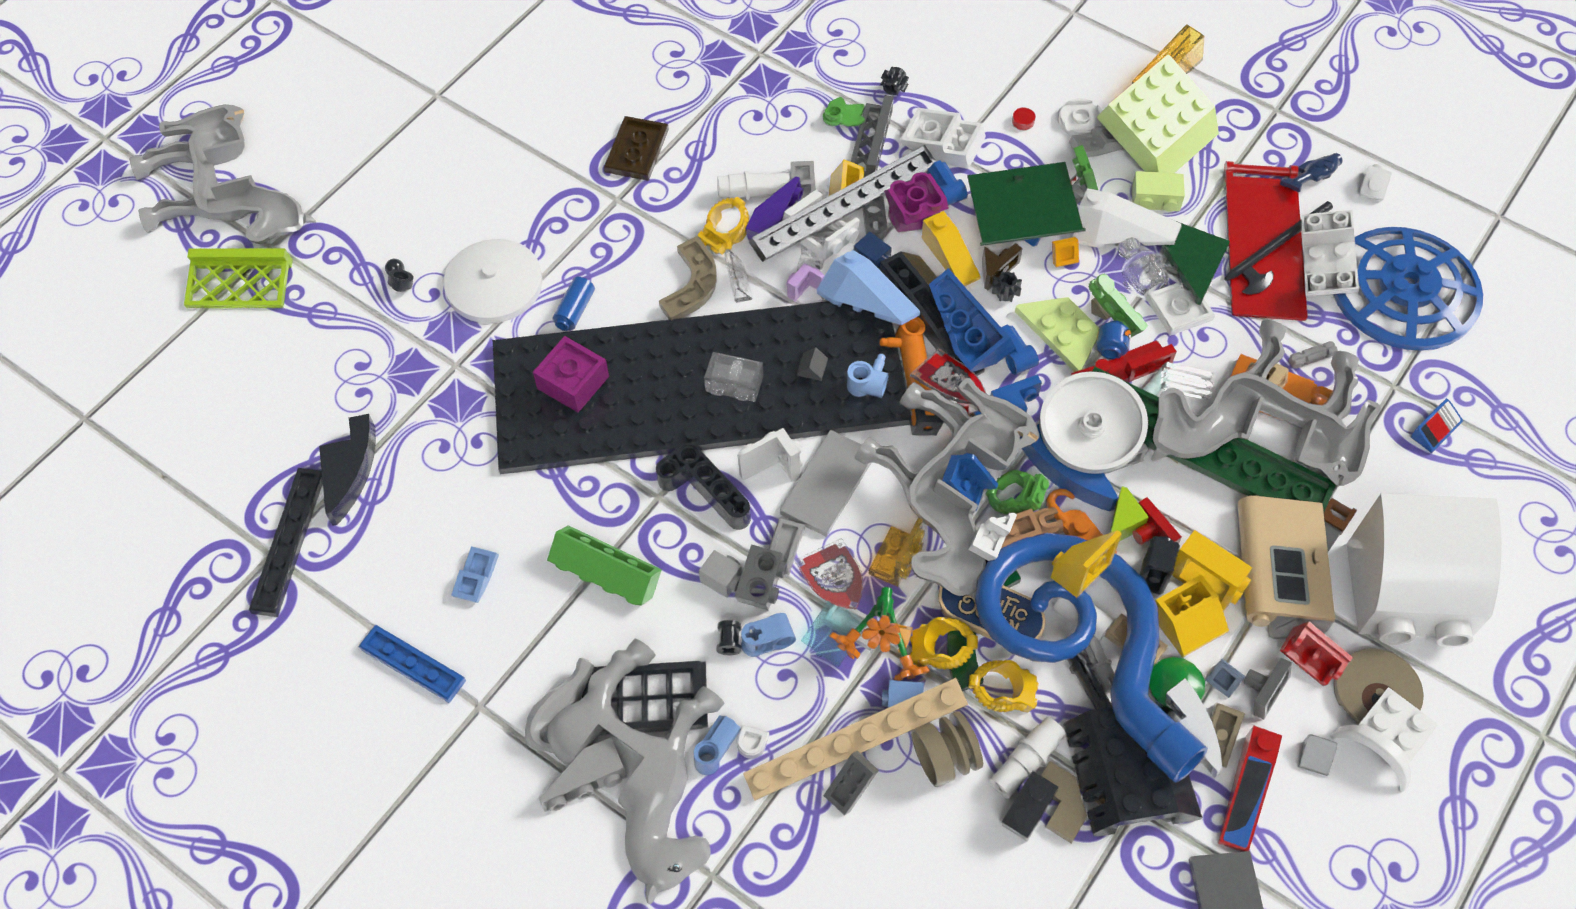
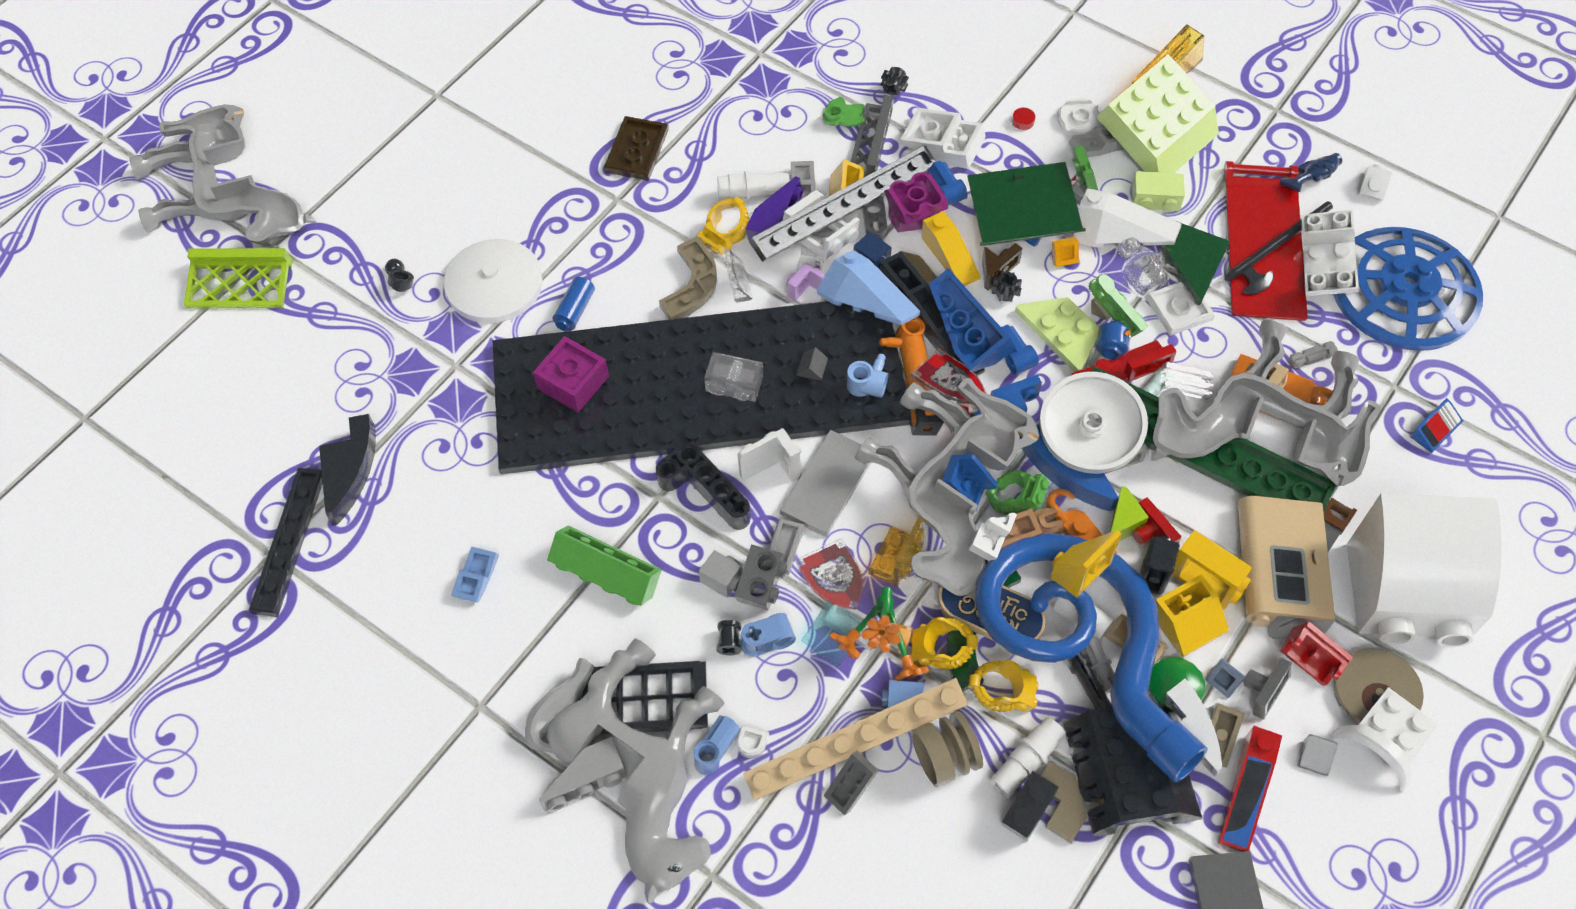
(412, 663): blue tile -> none

